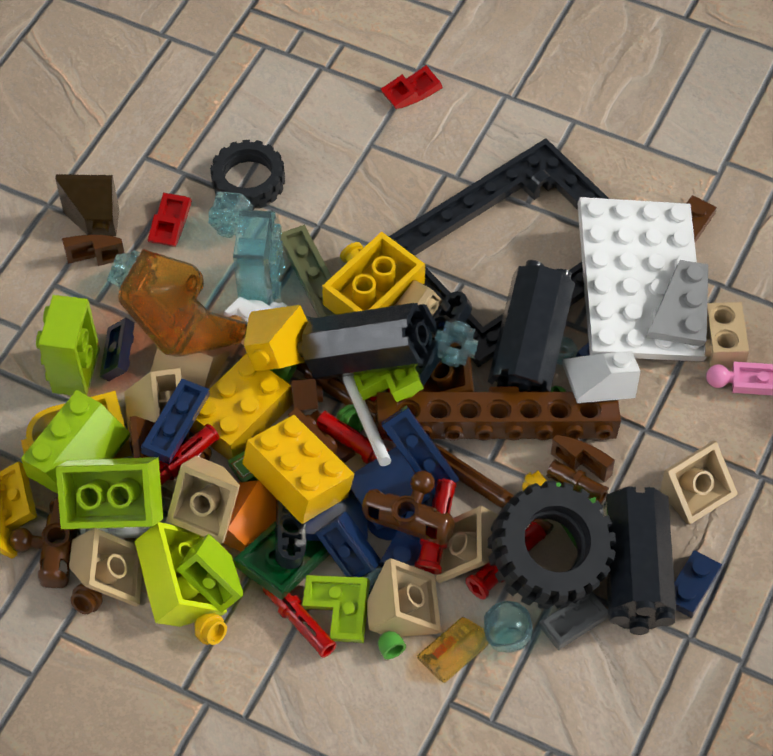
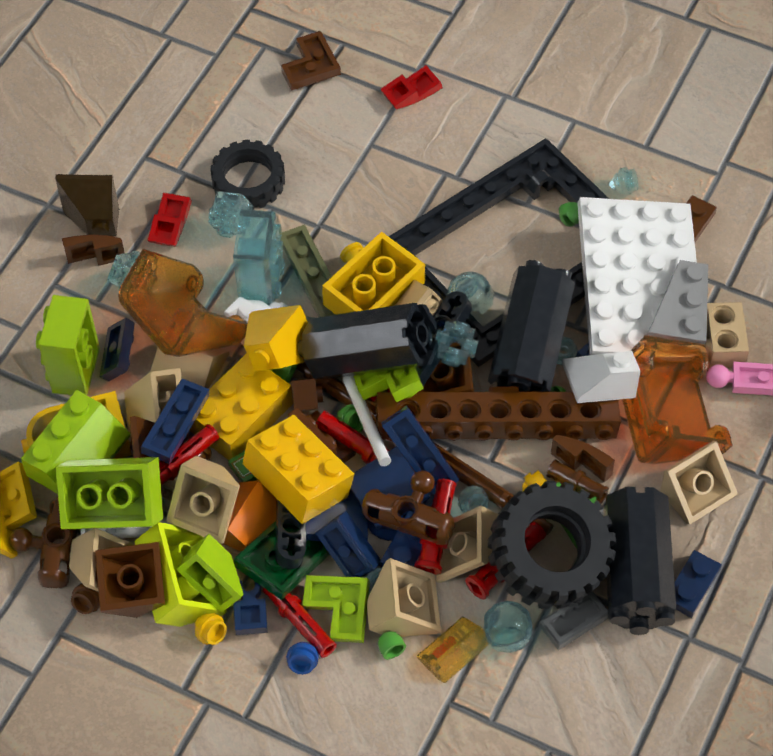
(130, 579): none -> reddish brown slope
(250, 612): none -> dark blue plate
(302, 658): none -> blue plate
(315, 66): none -> reddish brown plate
(471, 498): none -> clear light blue plate
(475, 288): none -> clear light blue hair
(569, 214): none -> bright green hinge
(624, 181): none -> clear light blue plate
(669, 410): none -> clear orange windscreen

